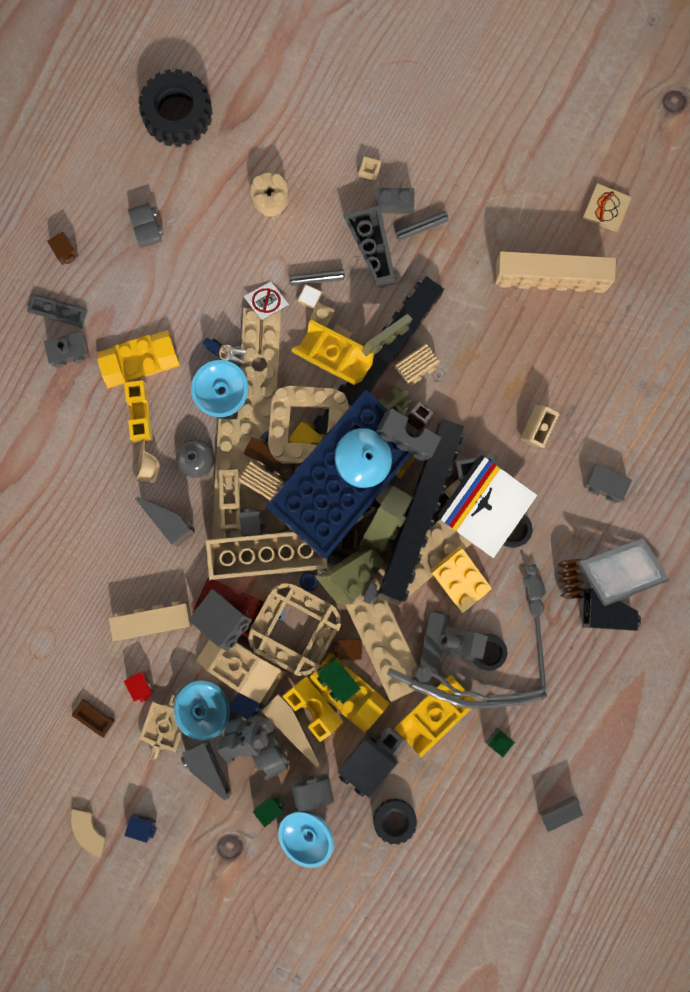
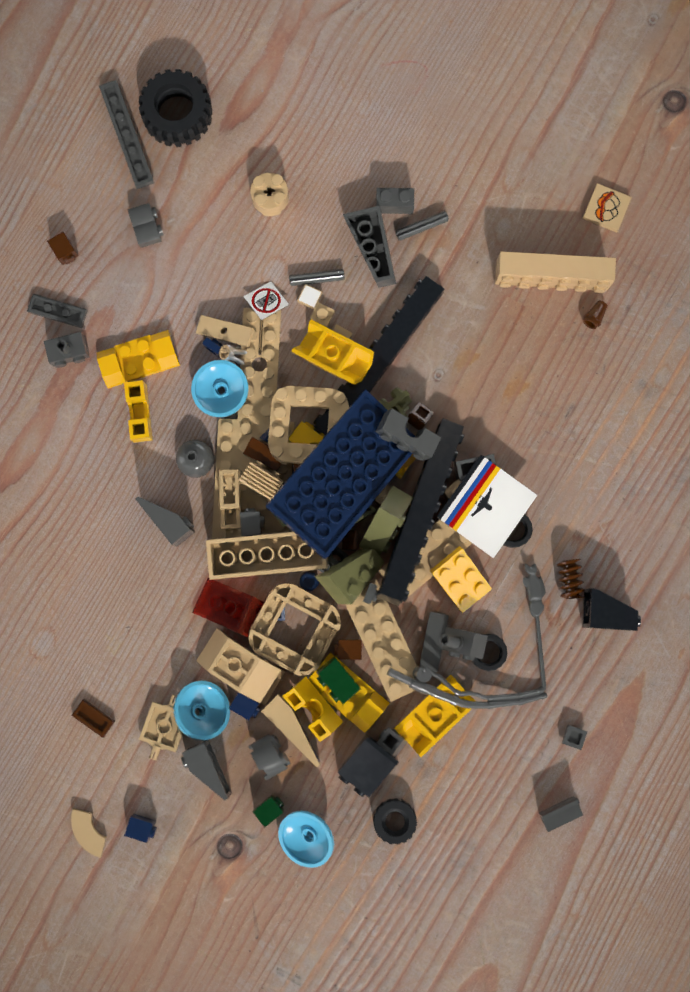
(126, 134): none -> dark grey plate
(139, 687): red brick -> none
(148, 467): tan piece -> none
(150, 622): tan brick -> none
(215, 329): none -> tan tile
(219, 620): dark grey panel -> none
(244, 737): dark grey hips -> none
(312, 792): dark grey brick -> none
(354, 465): medium azure dish -> none
(370, 168): tan plate -> none
(387, 336): olive plate -> none
(417, 364): tan brick -> none
(500, 742): dark green brick -> none
(539, 426): tan brick -> none
(574, 737): none -> dark grey plate
(595, 315): none -> reddish brown cone
(607, 483): dark grey brick -> none
(623, 571): clear door -> none

